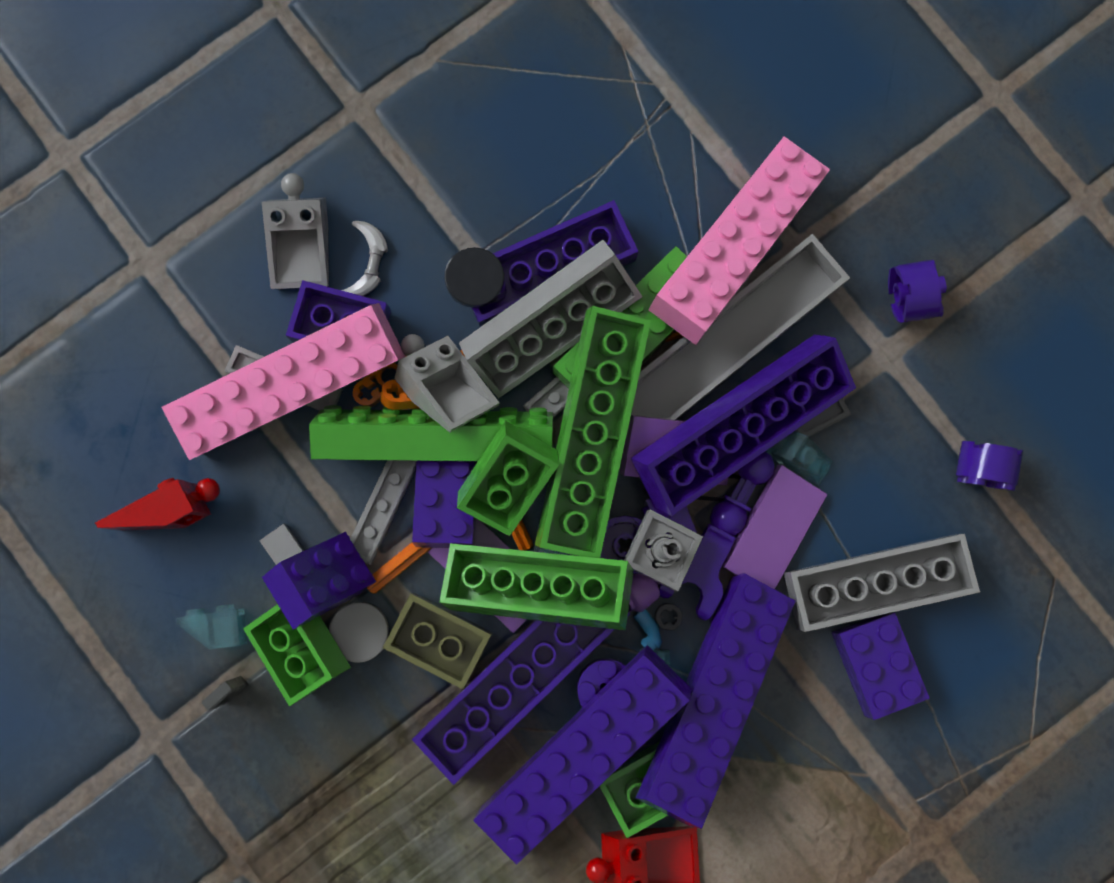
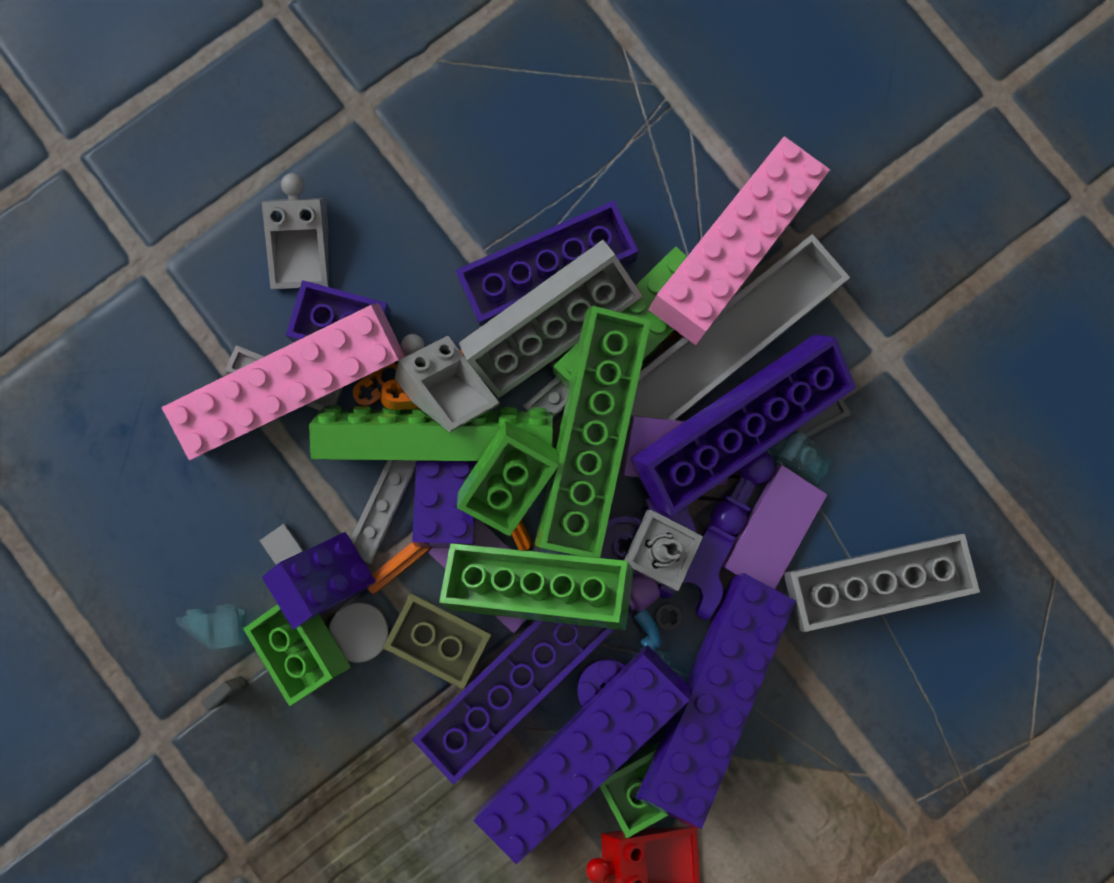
(169, 507): red slope -> none
(378, 247): light grey piece -> none
(474, 277): black tile -> none
(880, 665): dark purple brick -> none
(916, 291): dark purple brick -> none
(989, 465): dark purple brick -> none

